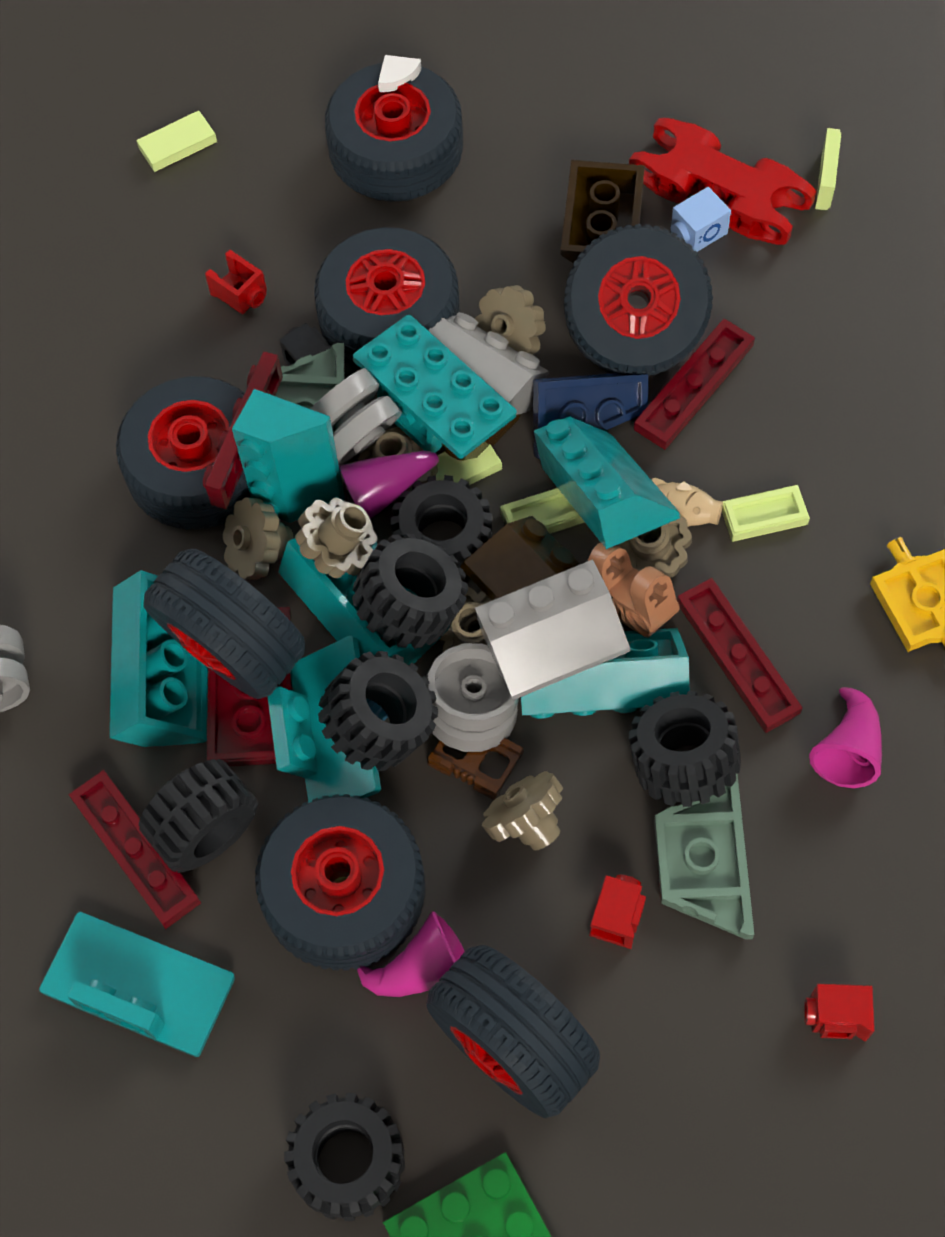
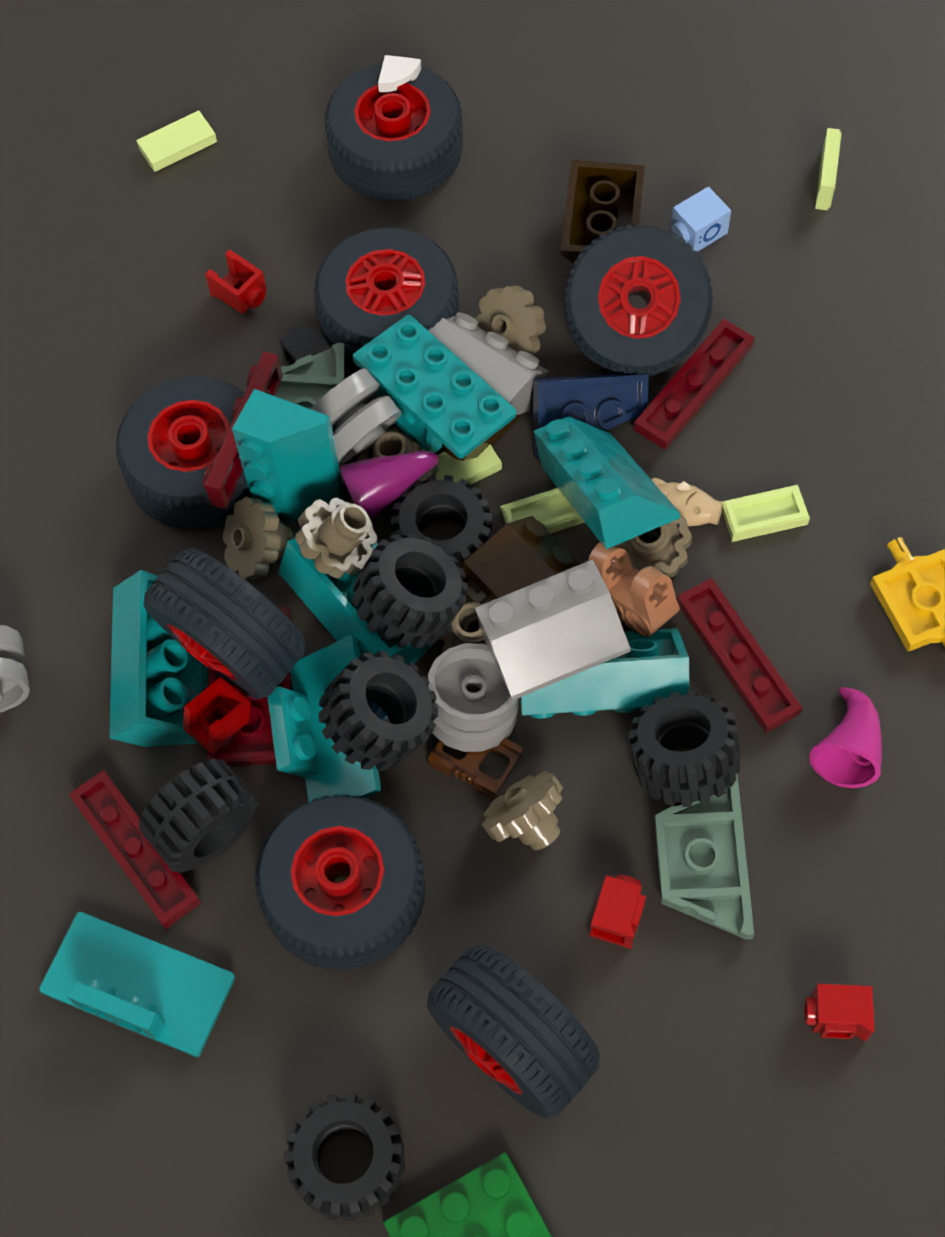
(217, 698): none -> red window
(419, 965): dark pink hat -> none
(746, 190): red piece -> none

